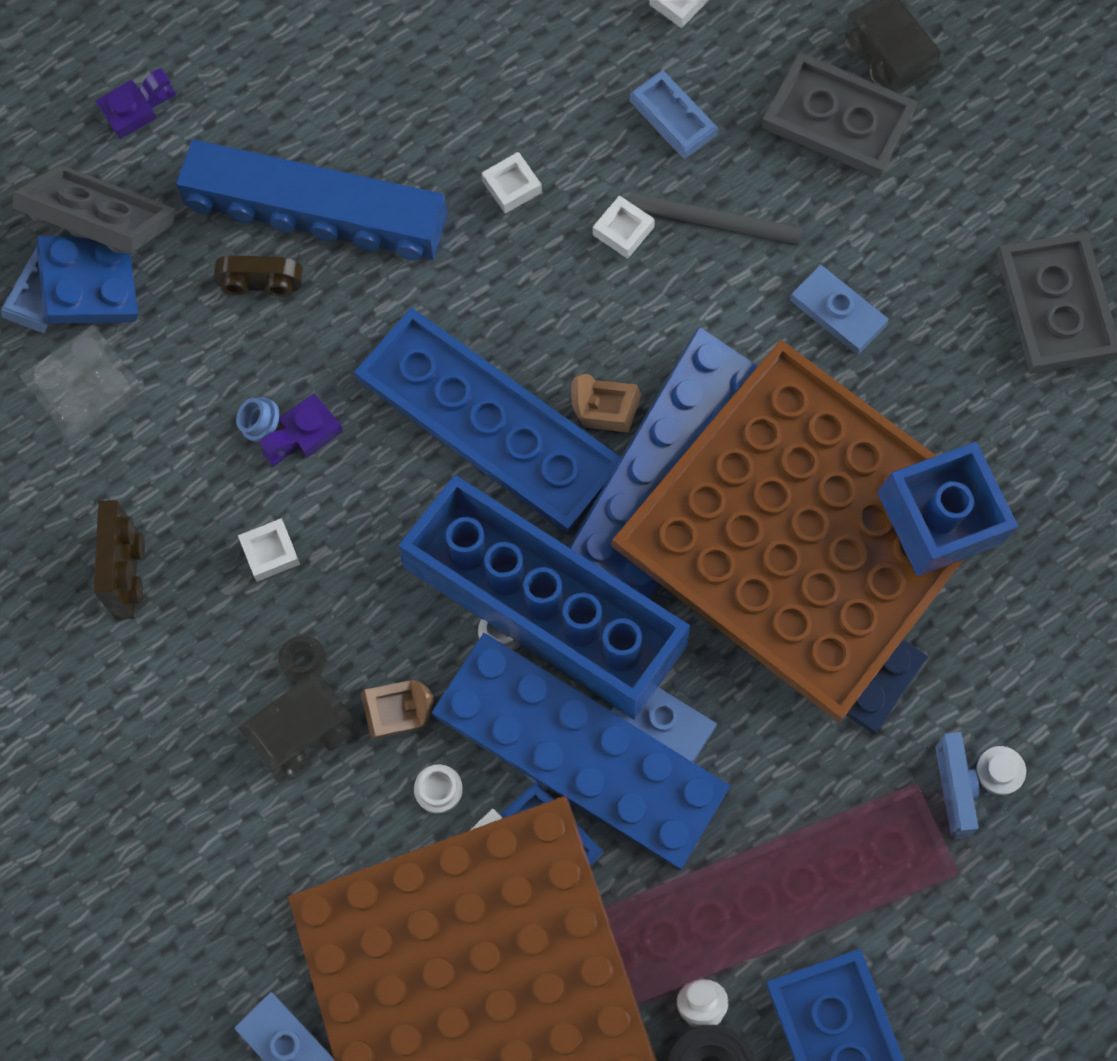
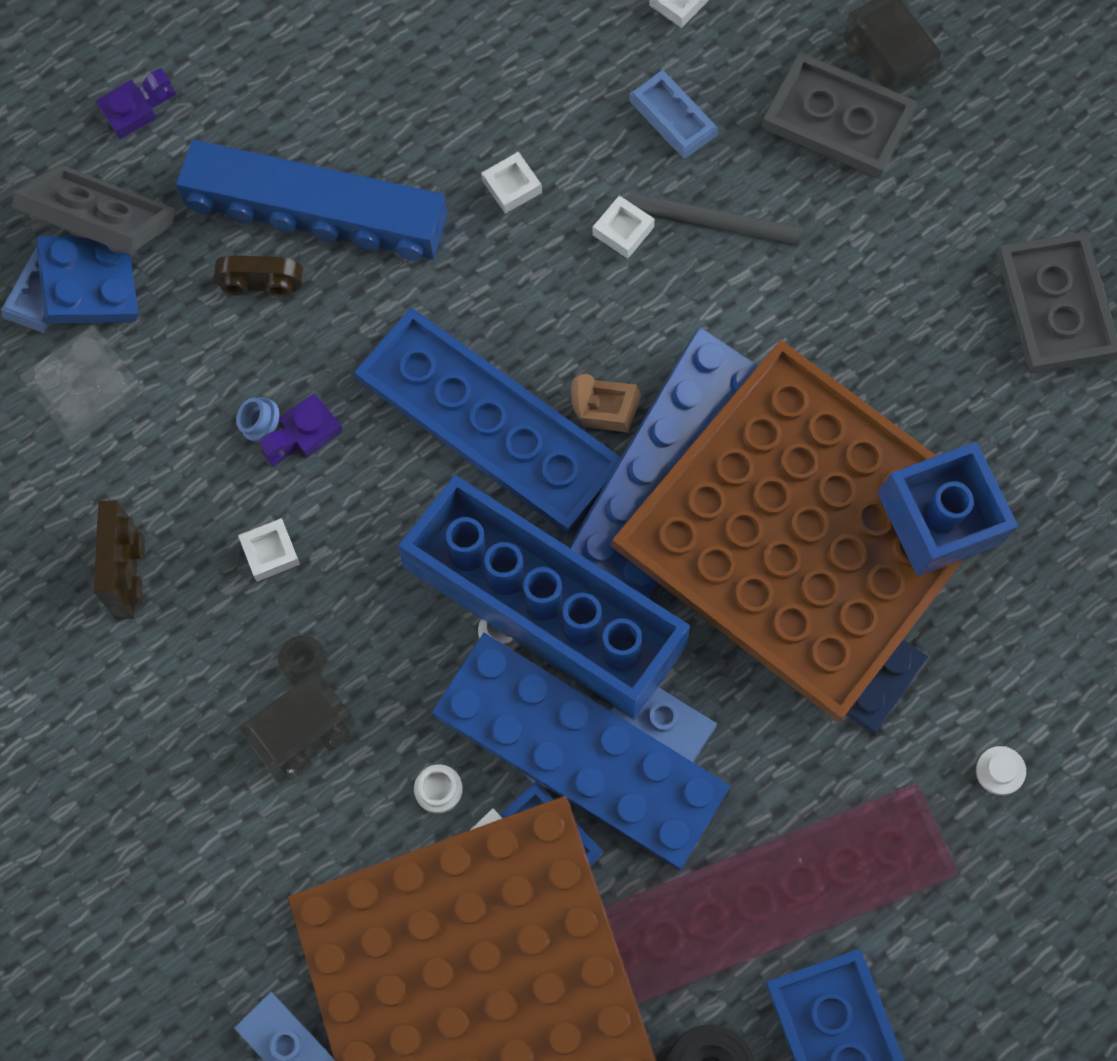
(397, 708): medium nougat plate -> none
(702, 1003): white plate -> none
(839, 310): medium blue plate -> none
(958, 785): medium blue plate -> none

